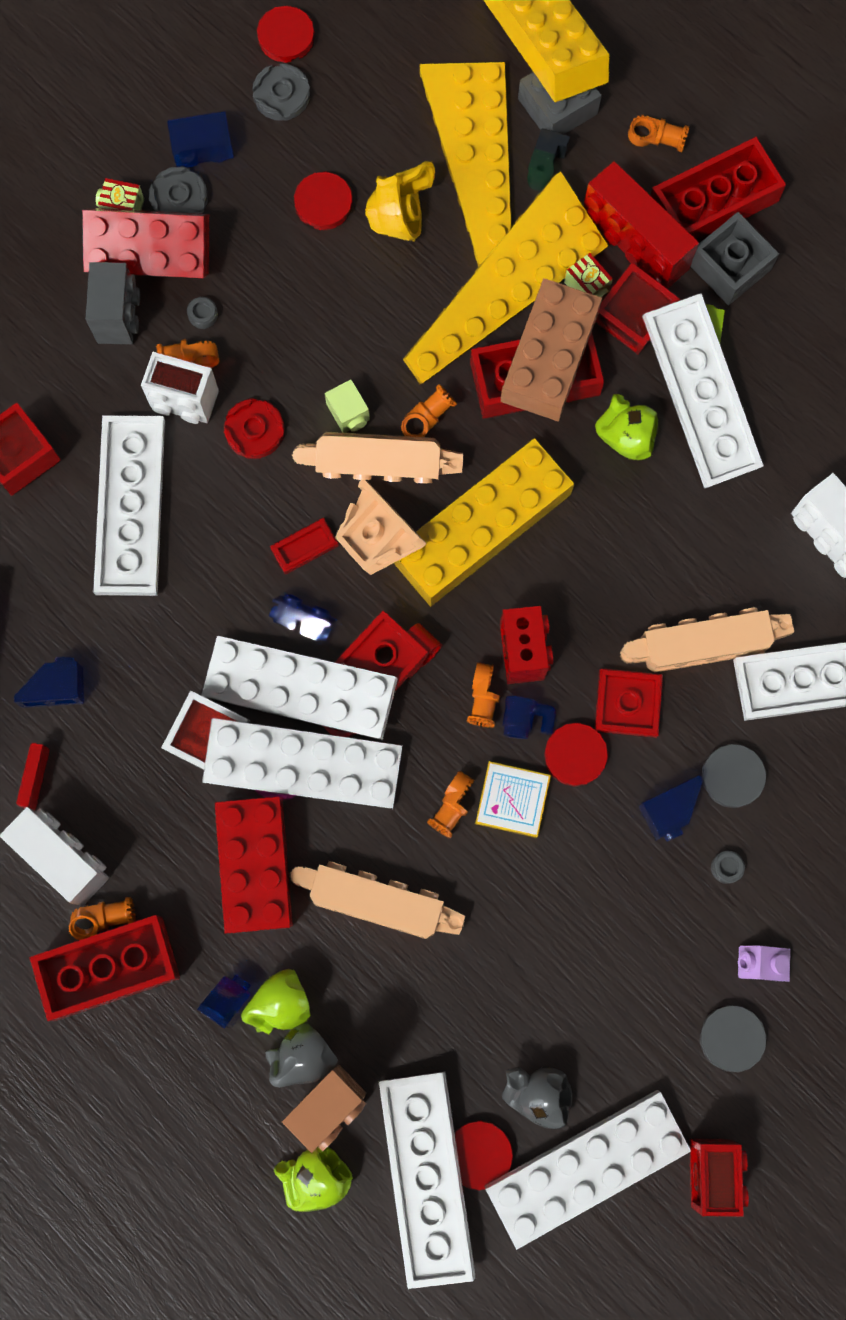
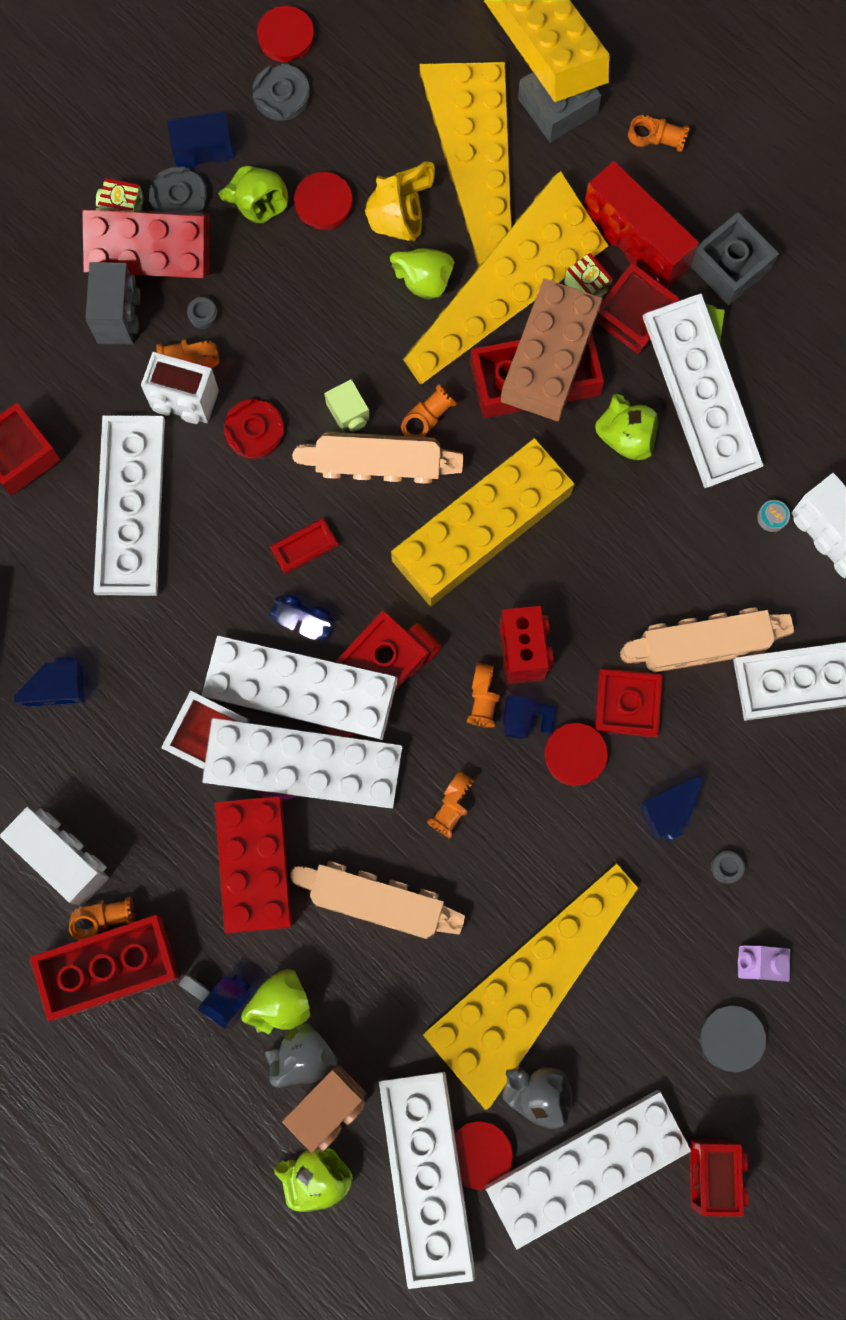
(33, 776): red tile -> none
(194, 987): none -> light grey tile
(256, 193): none -> lime piece
(376, 532): light nougat wing -> none
(424, 271): none -> lime piece
(511, 1007): none -> yellow wing
(513, 799): white tile -> none
(541, 166): leg -> none
(720, 187): red brick -> none
(733, 776): dark grey tile -> none
(773, 516): none -> light grey tile

